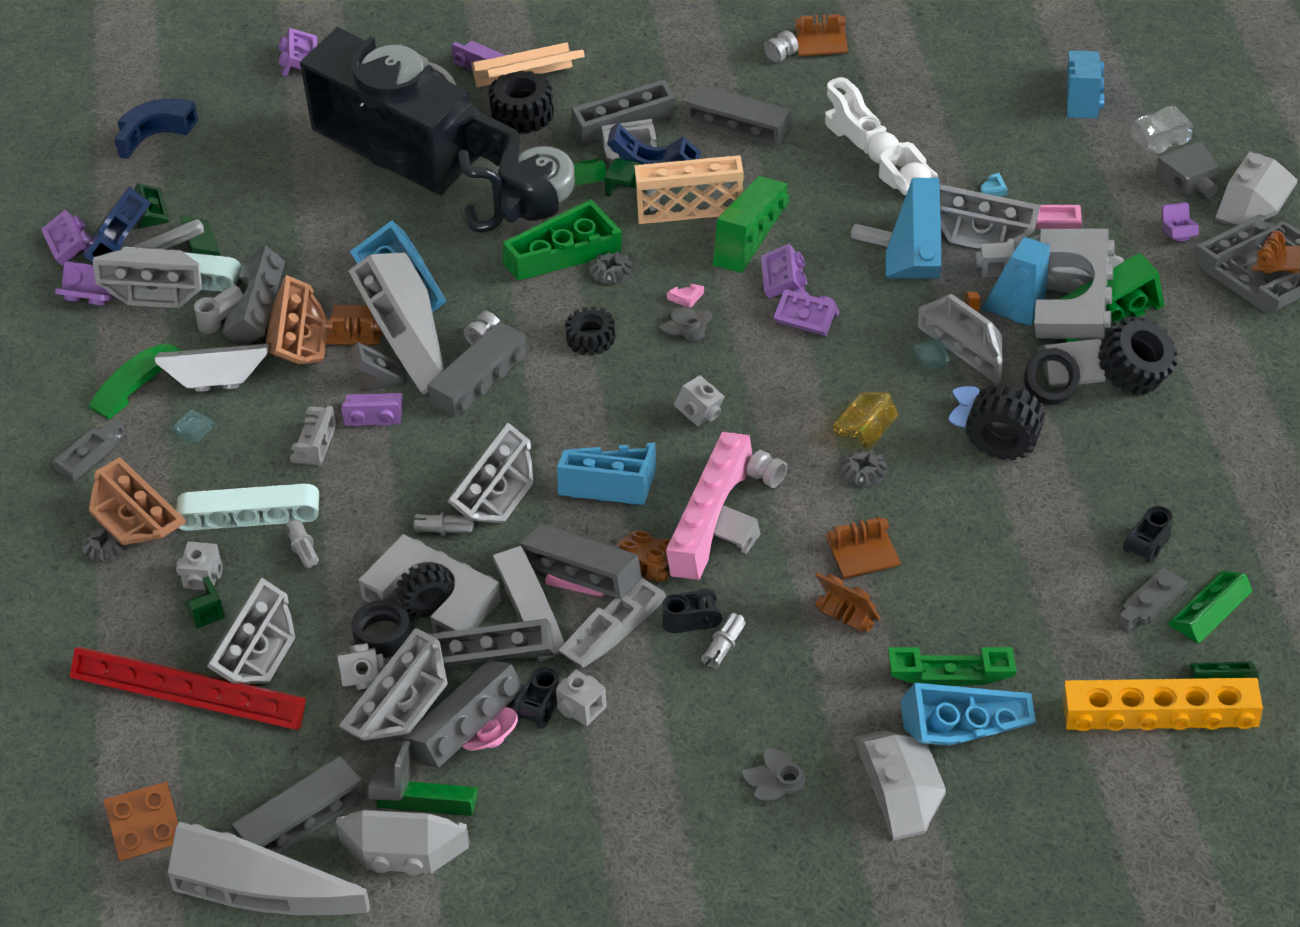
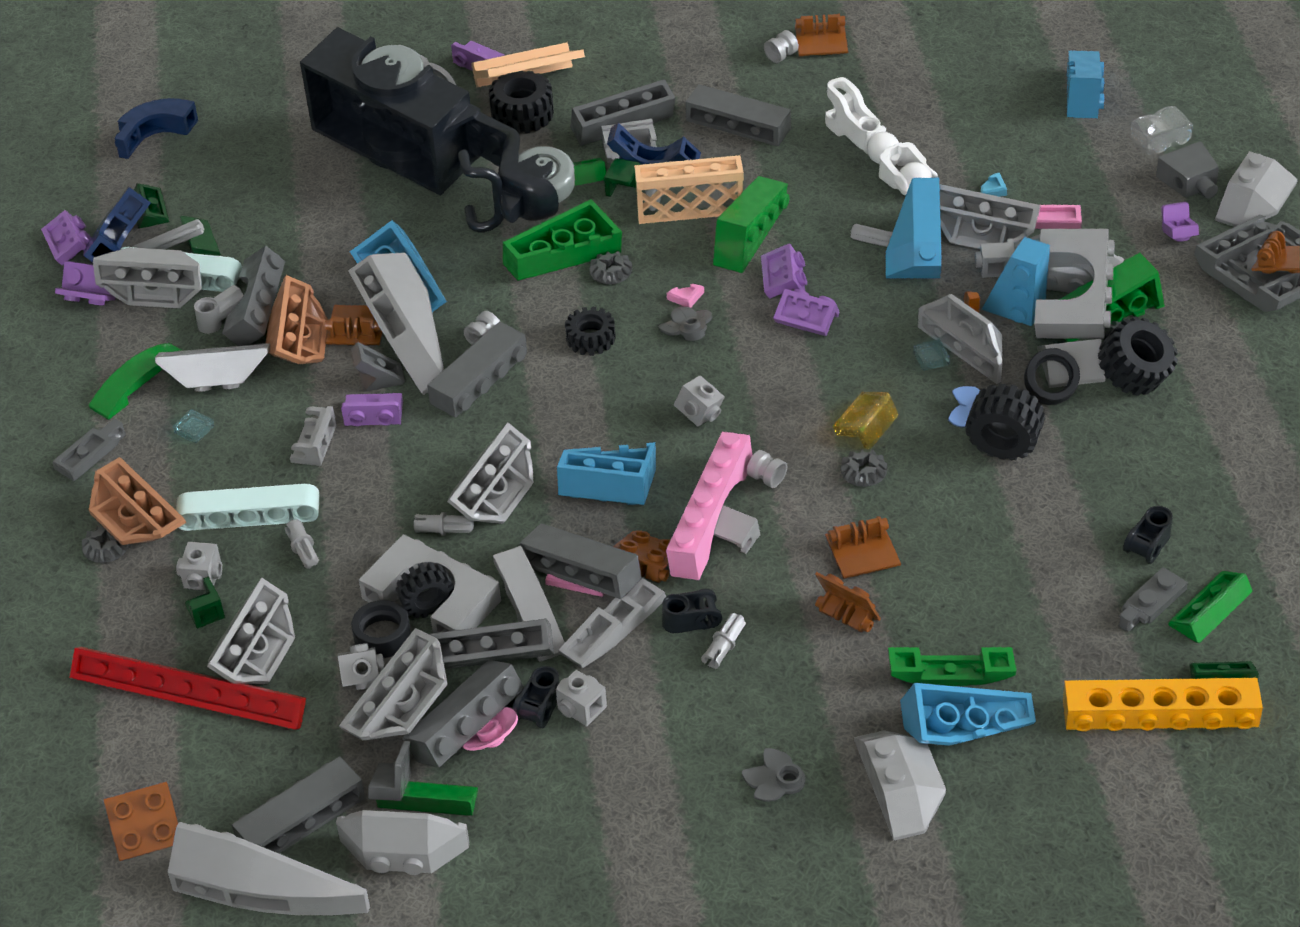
(294, 49): medium lavender bracket -> none

